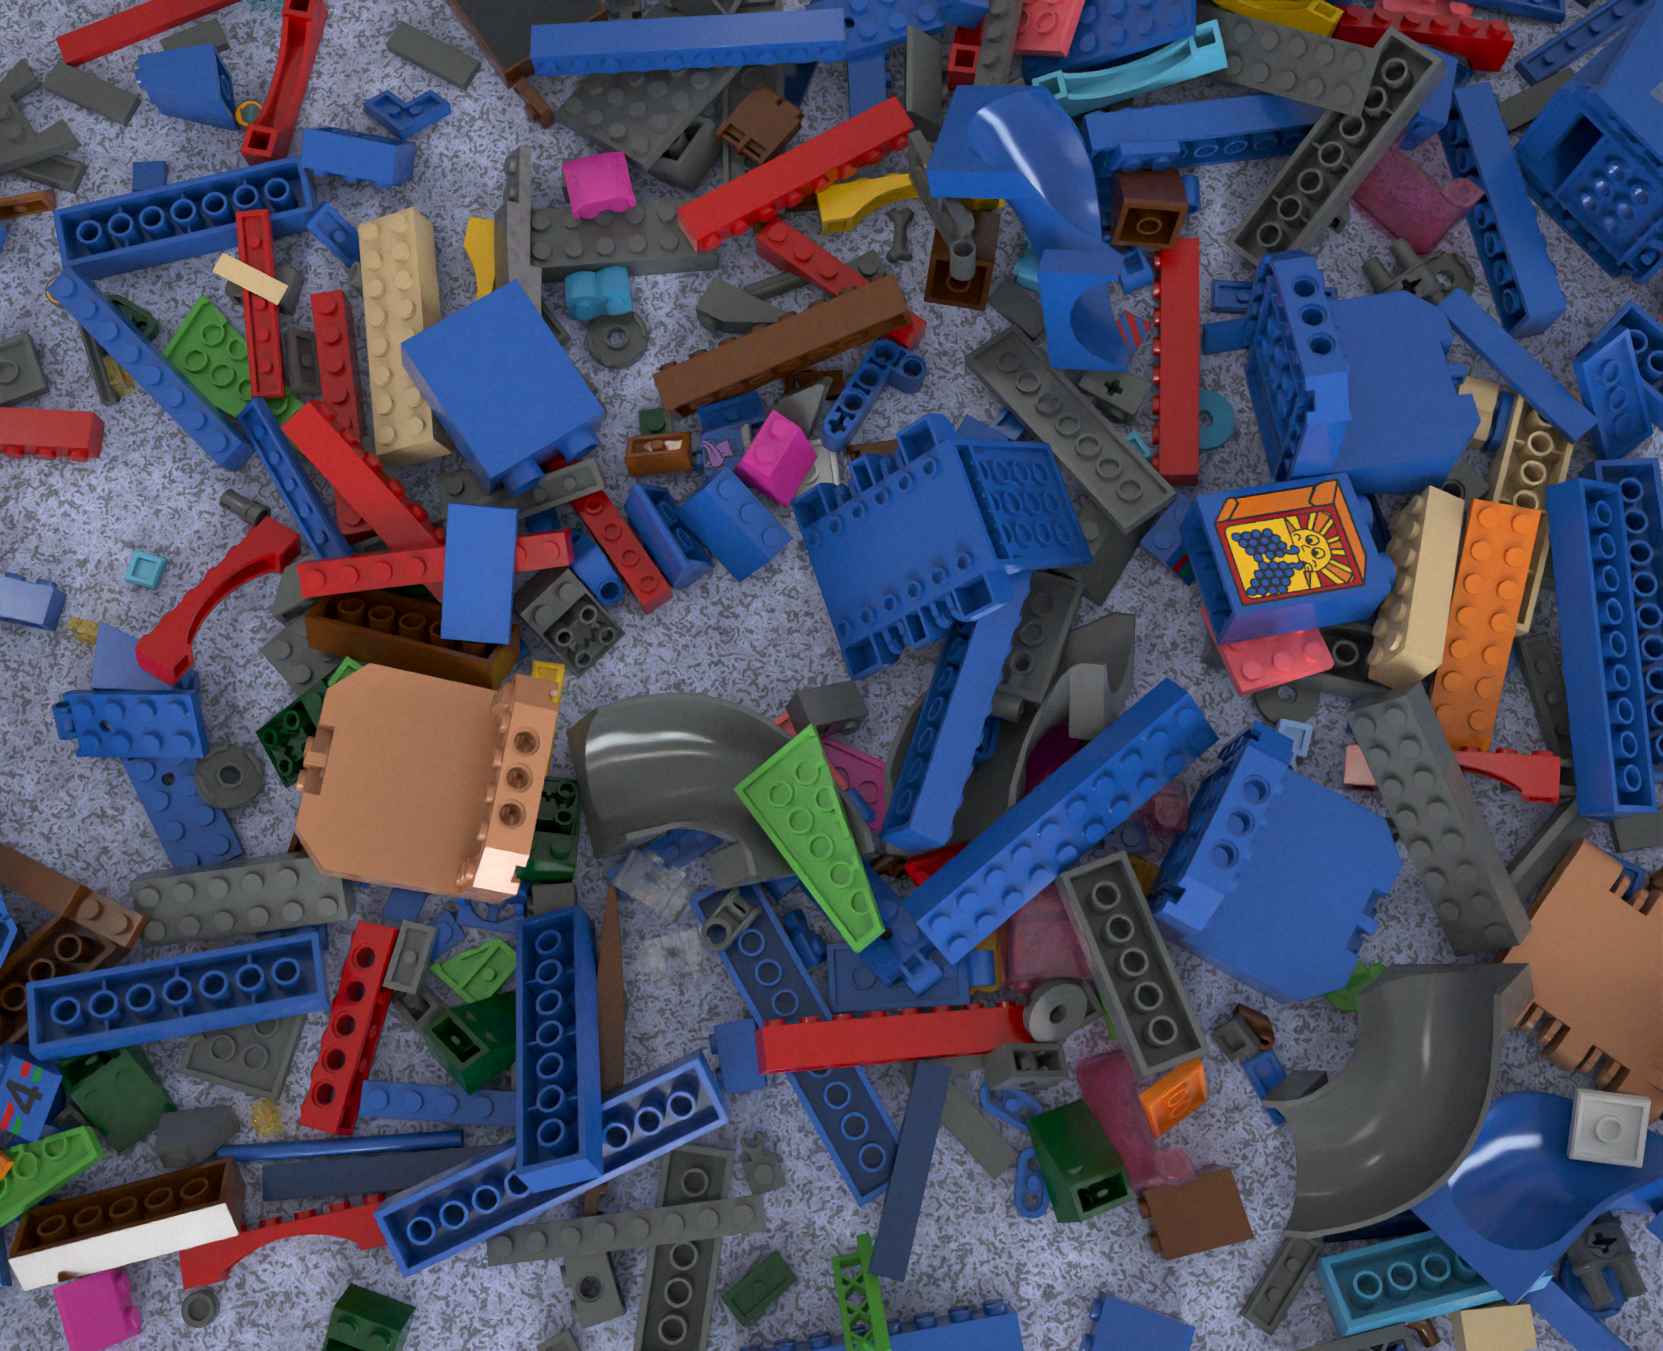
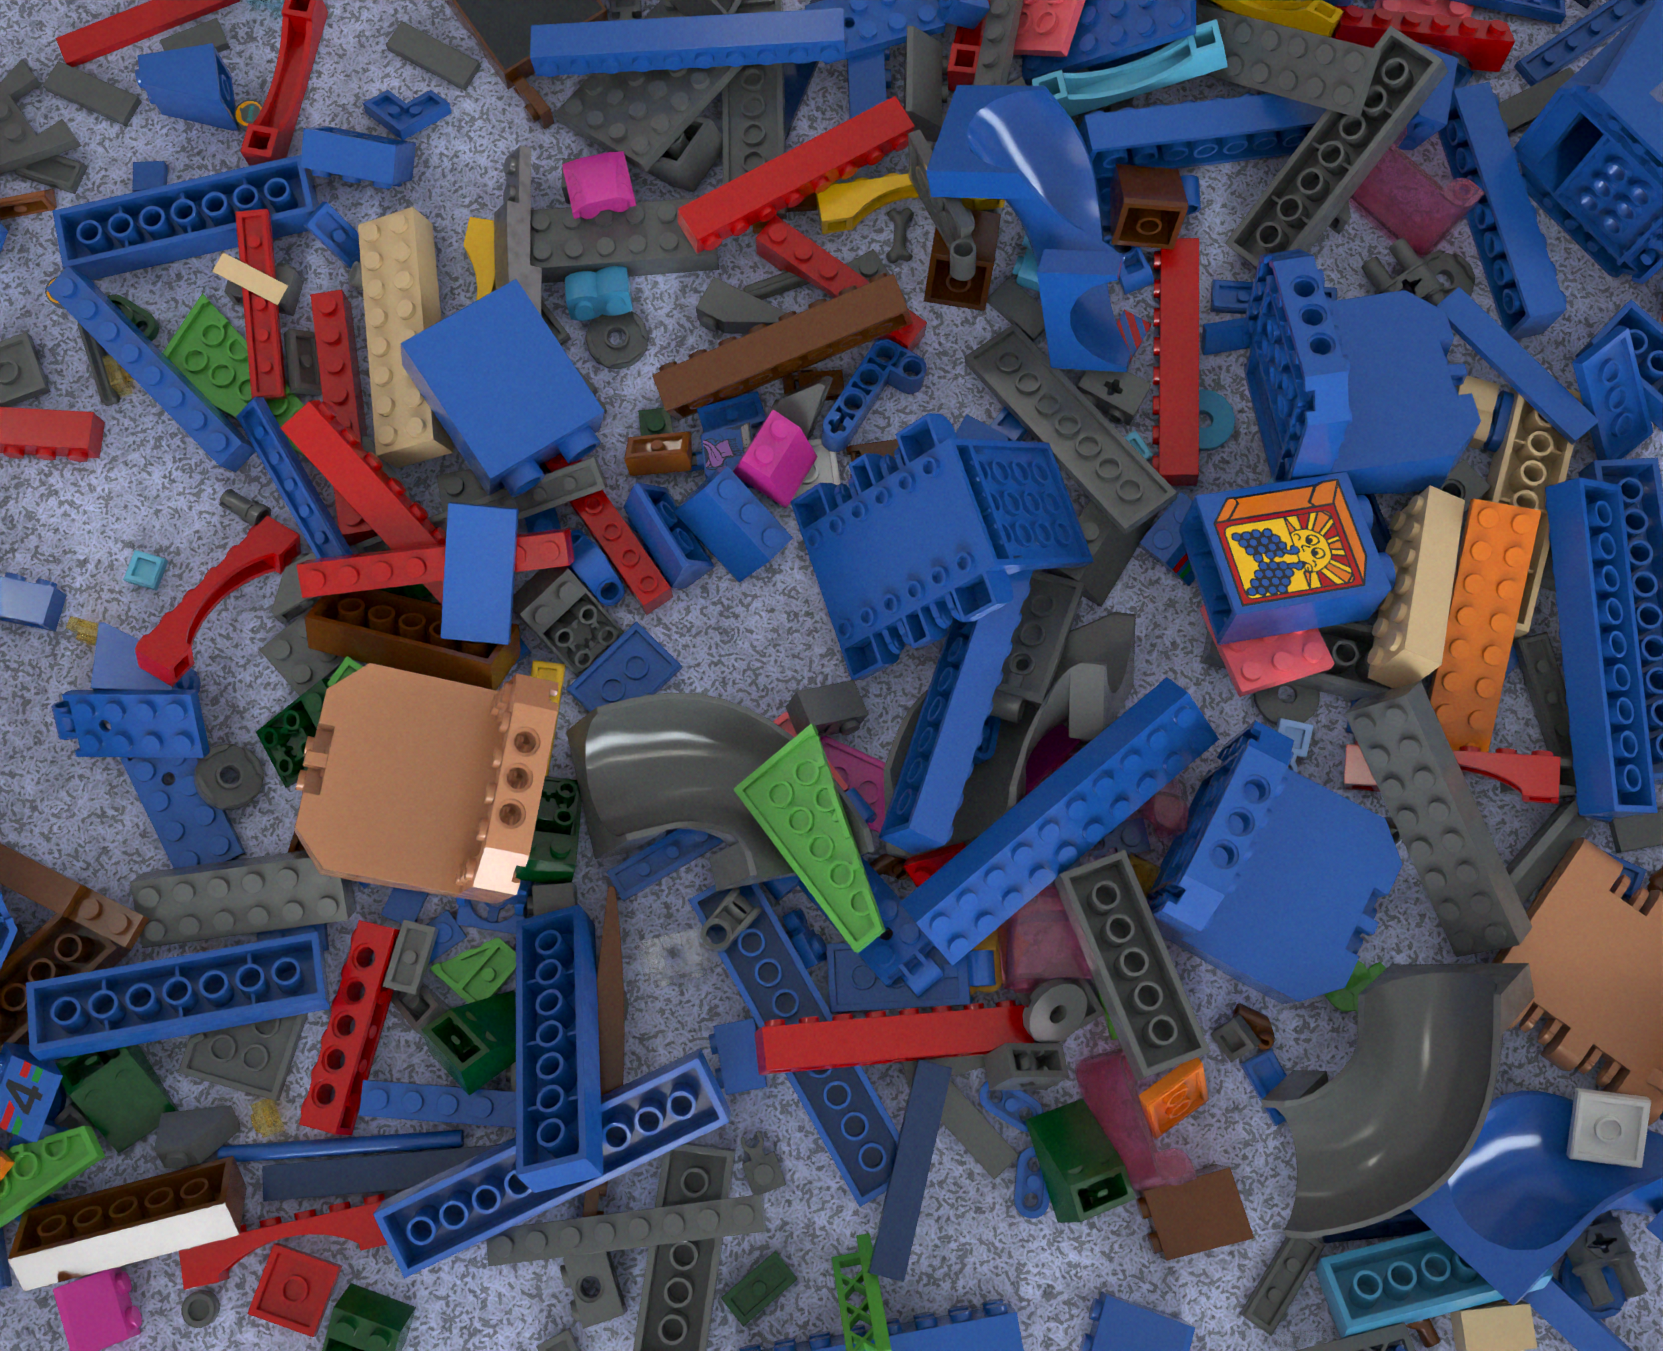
(294, 1289): none -> red plate
(625, 670): none -> blue tile
(654, 885): clear brick -> none
(761, 124): reddish brown plate -> none
(1143, 155): blue plate -> none

